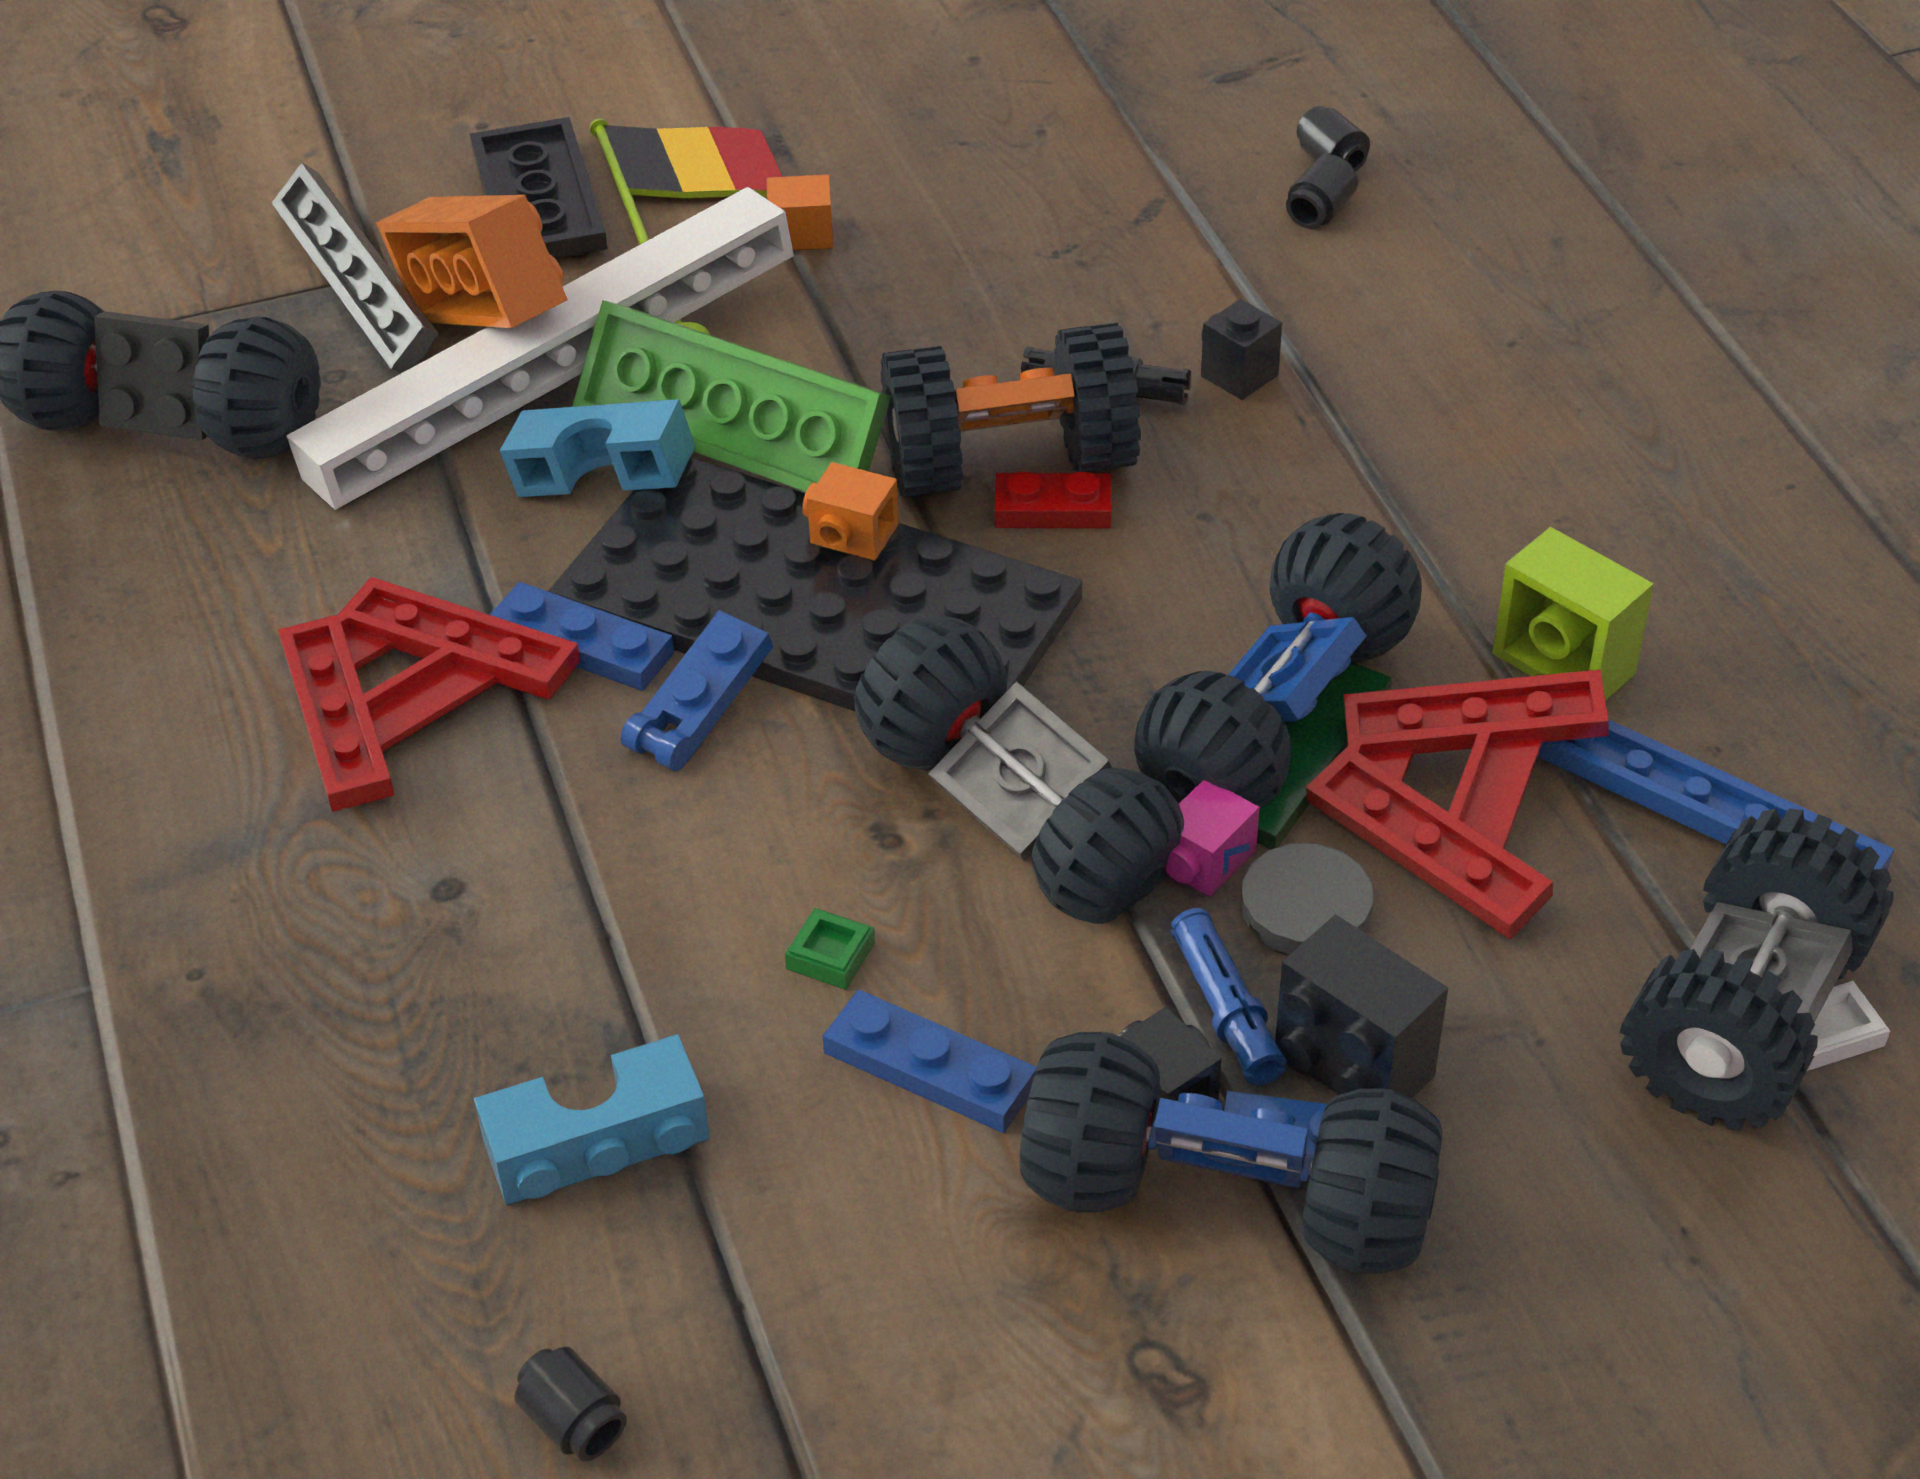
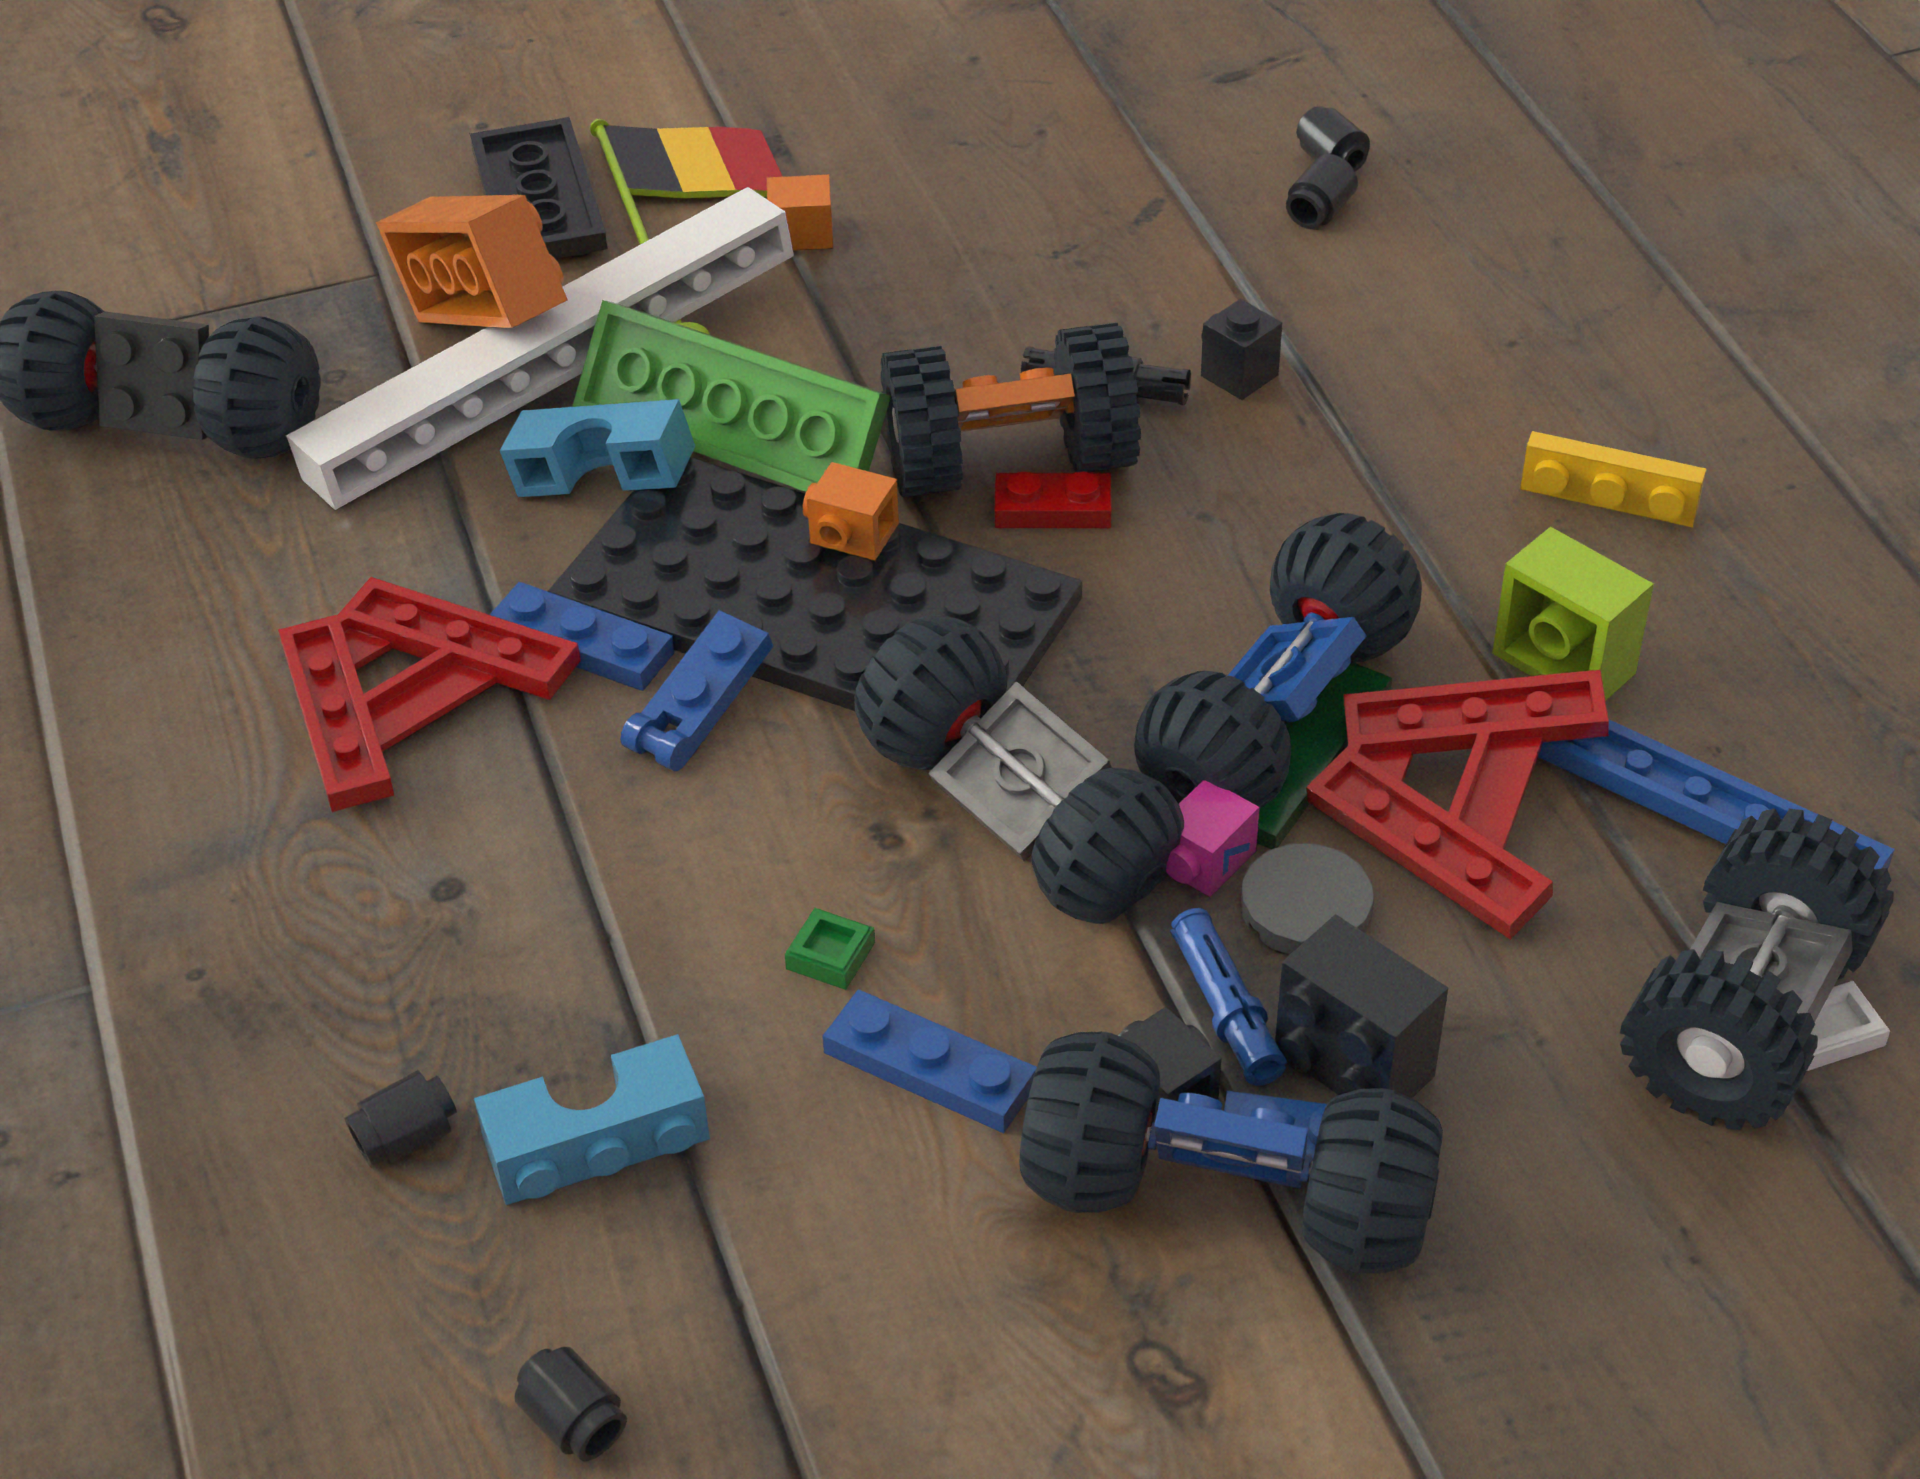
(355, 270): plate -> none
(401, 1118): none -> black brick
(1612, 479): none -> yellow plate

